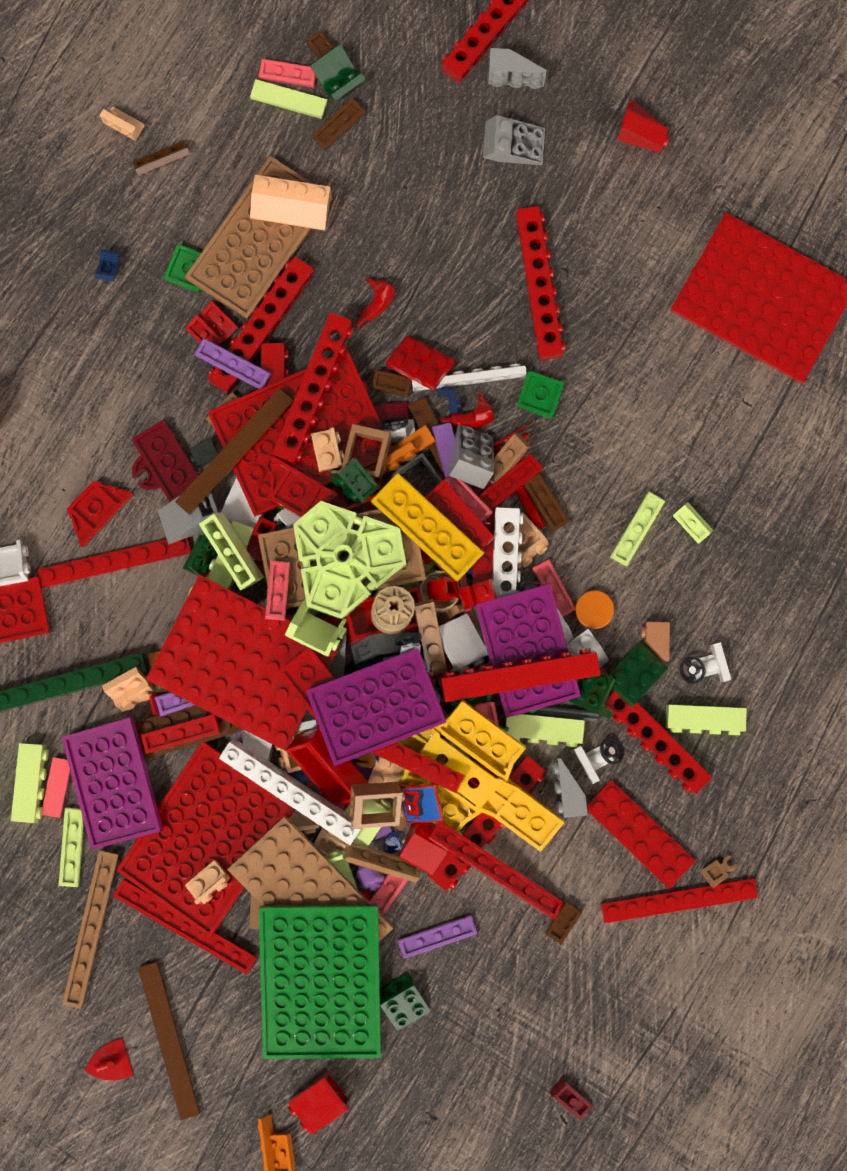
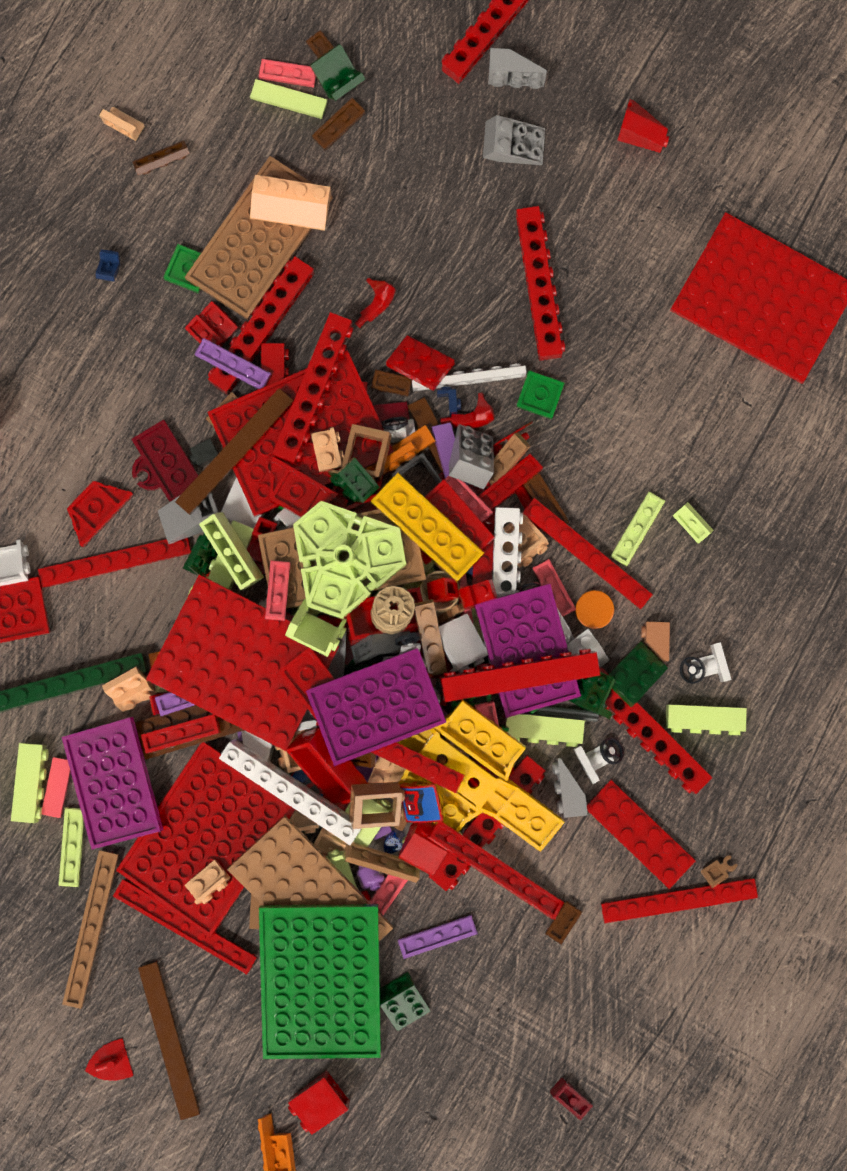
(587, 553): none -> red plate

